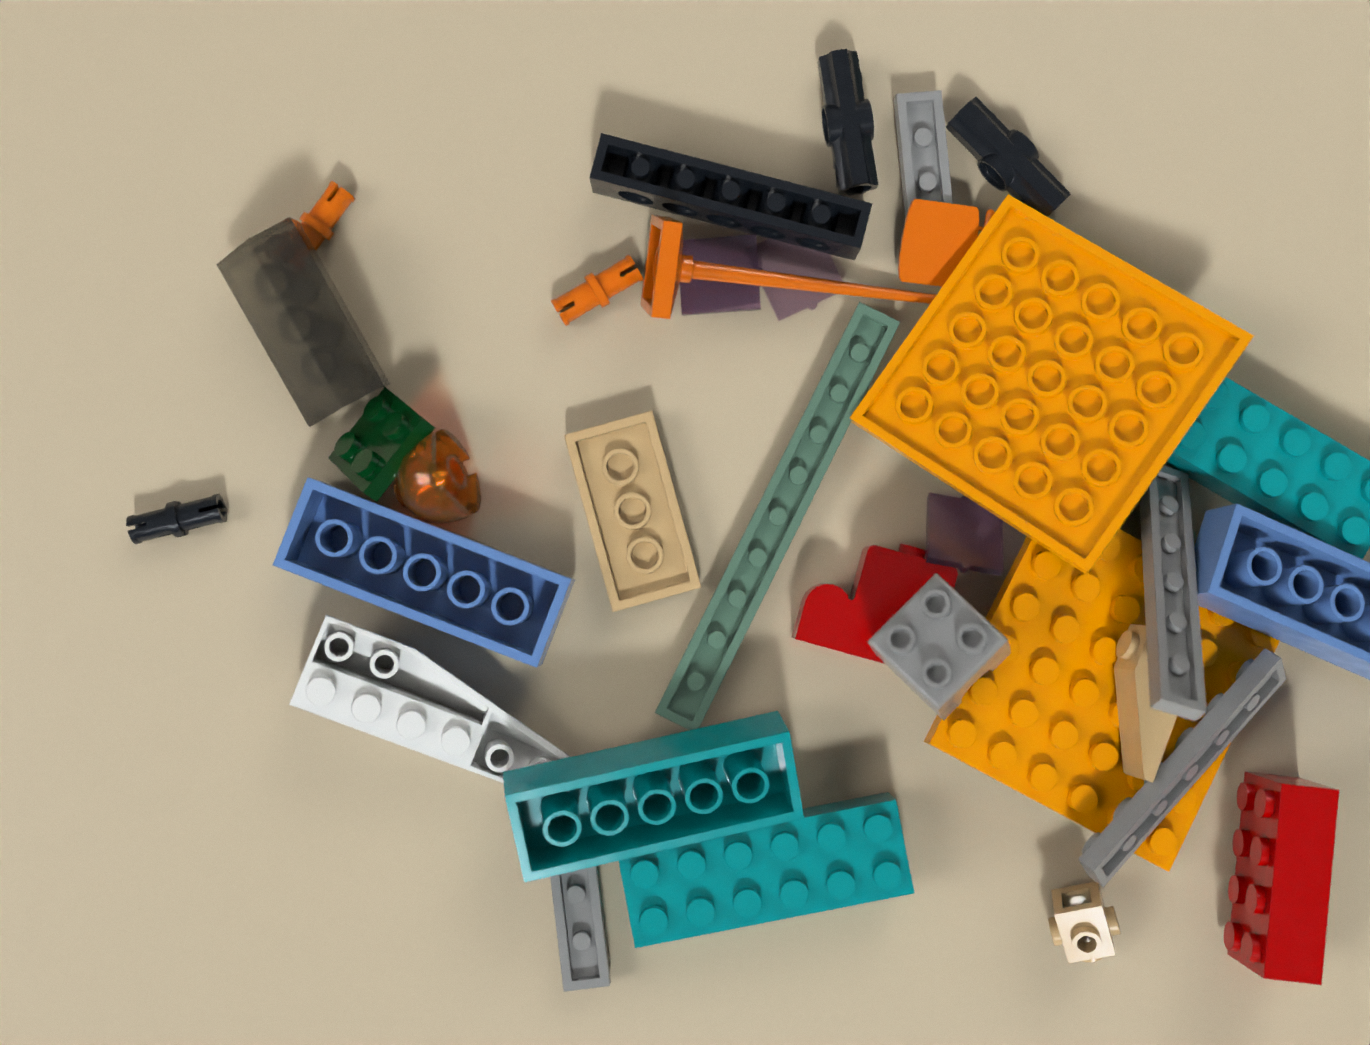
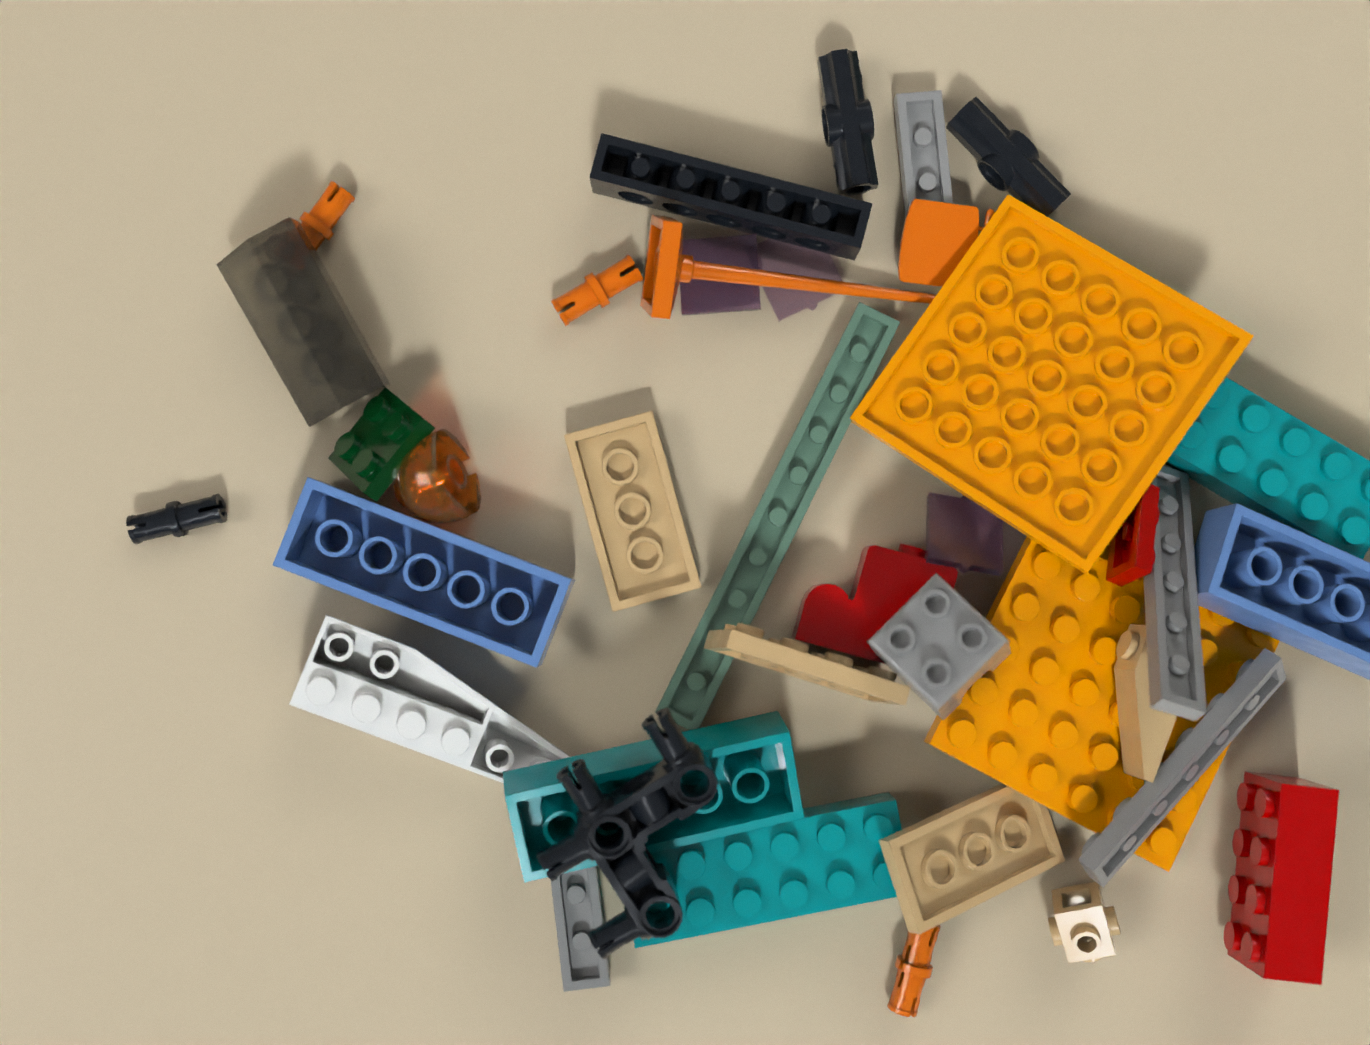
(640, 809): none -> black pin
(791, 658): none -> tan plate
(912, 972): none -> orange pin
(969, 855): none -> tan plate
(1133, 545): none -> red plate

